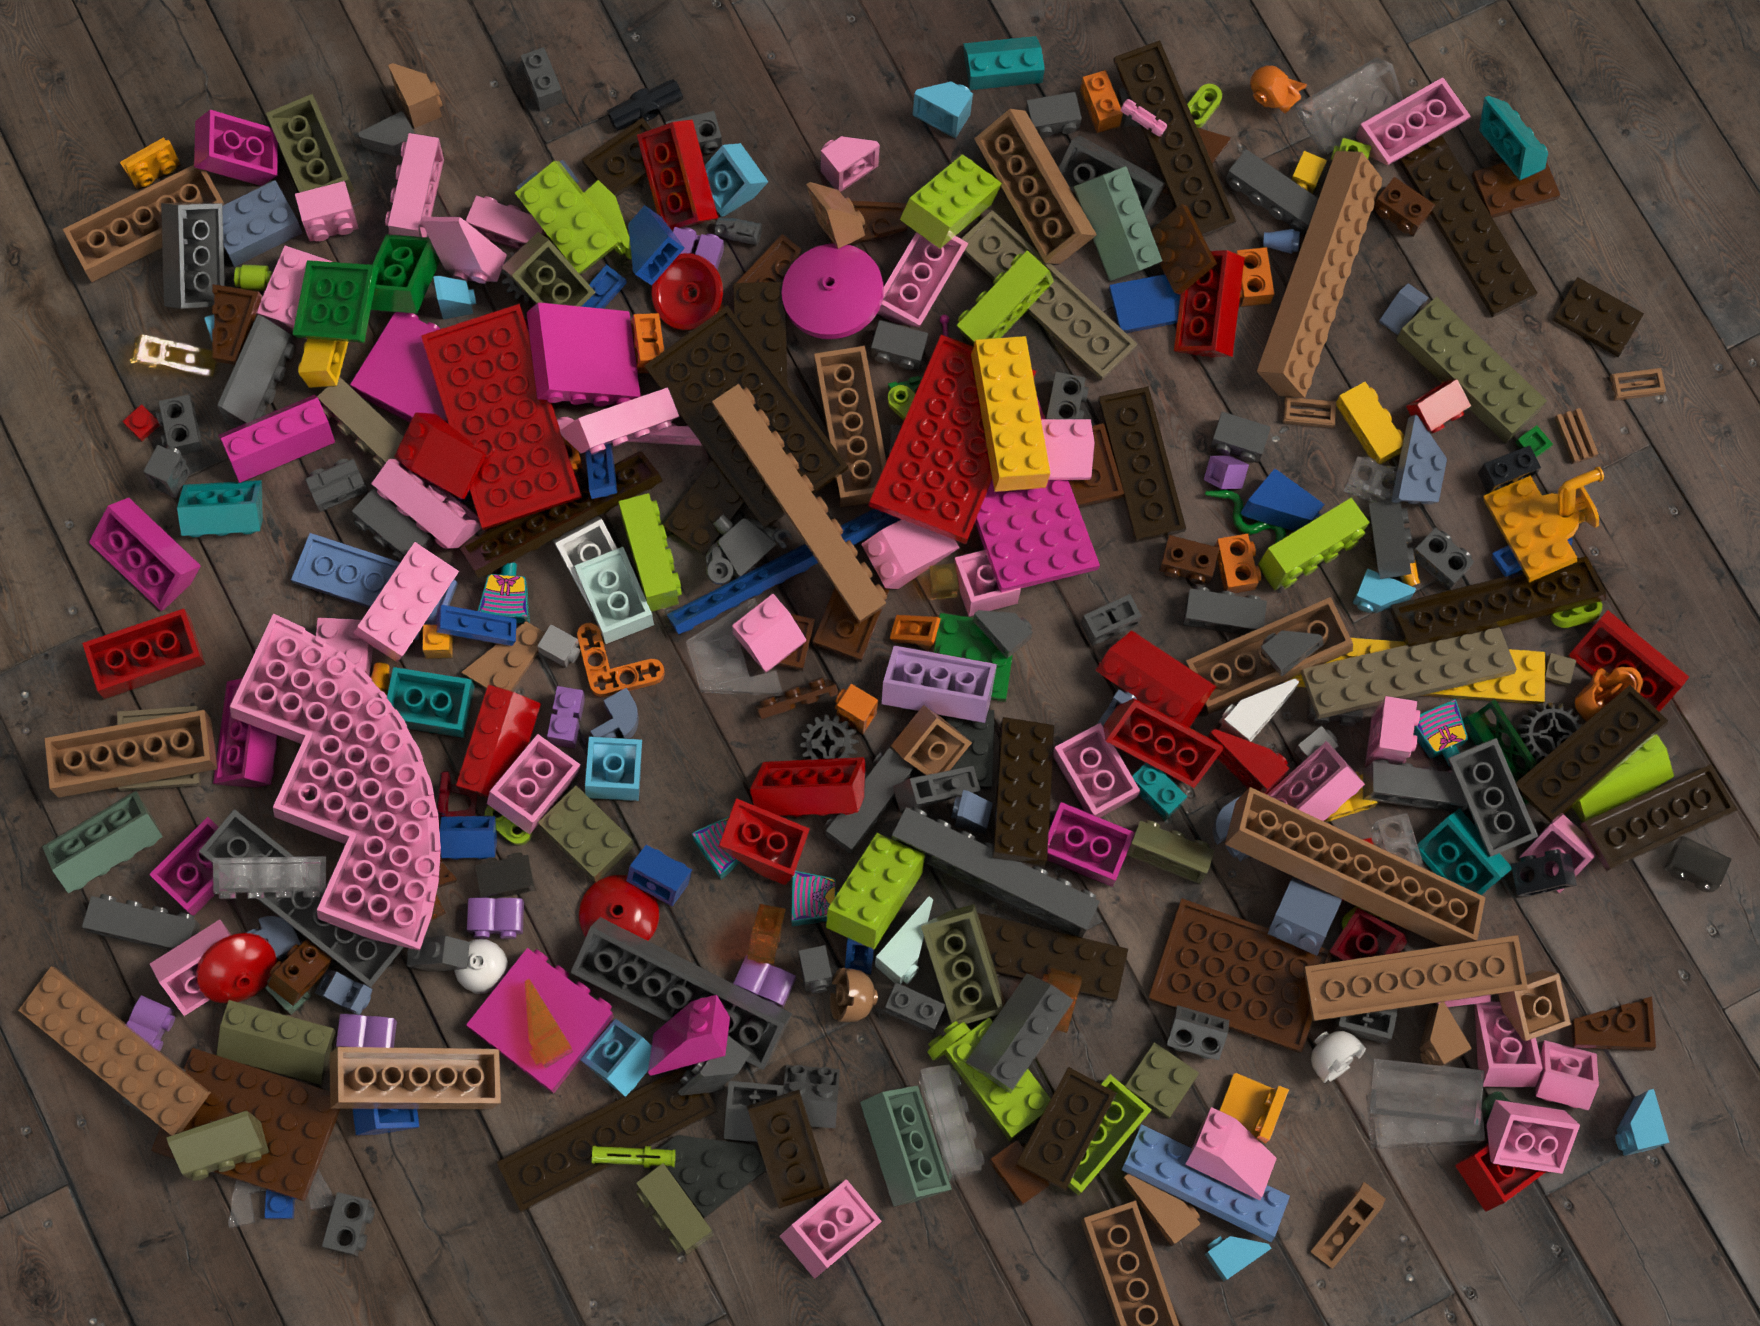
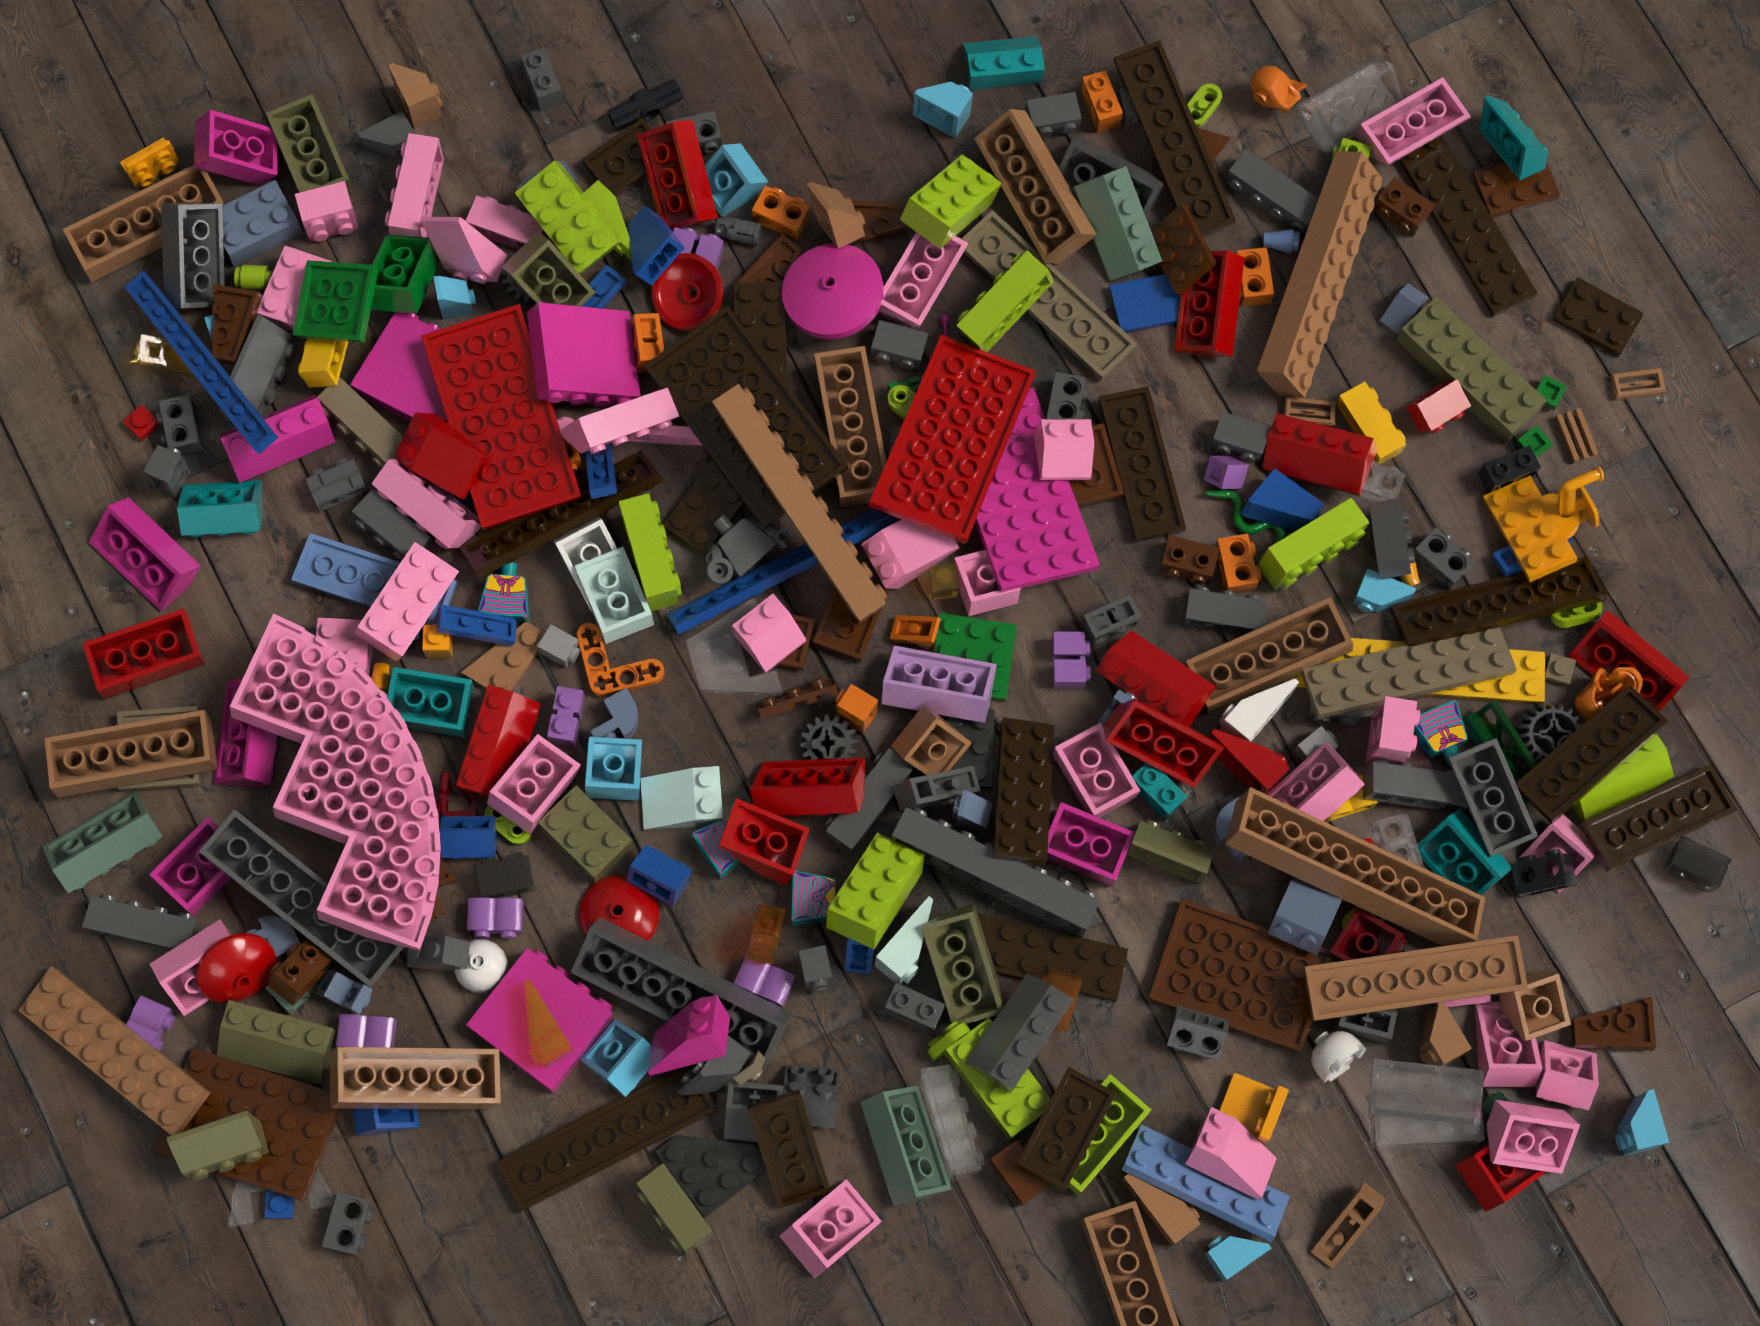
(201, 362): none -> blue plate
(269, 875): clear slope -> none
(599, 1155): lime pin -> none
(682, 799): none -> light aqua slope
(751, 1069): none -> dark tan plate
(777, 218): none -> orange brick
(848, 160): bright pink slope -> none
(853, 995): medium nougat cylinder -> none
(1004, 630): dark grey slope -> none
(1010, 414): yellow brick -> none
(1069, 660): none -> medium lavender piece
(1143, 117): bright pink axle -> none
(1161, 1080): olive plate -> none
(1289, 649): dark grey slope -> none
(1309, 171): yellow brick -> none
(1319, 454): none -> red slope
(1419, 467): sand blue wing -> none
(1551, 391): none -> green plate

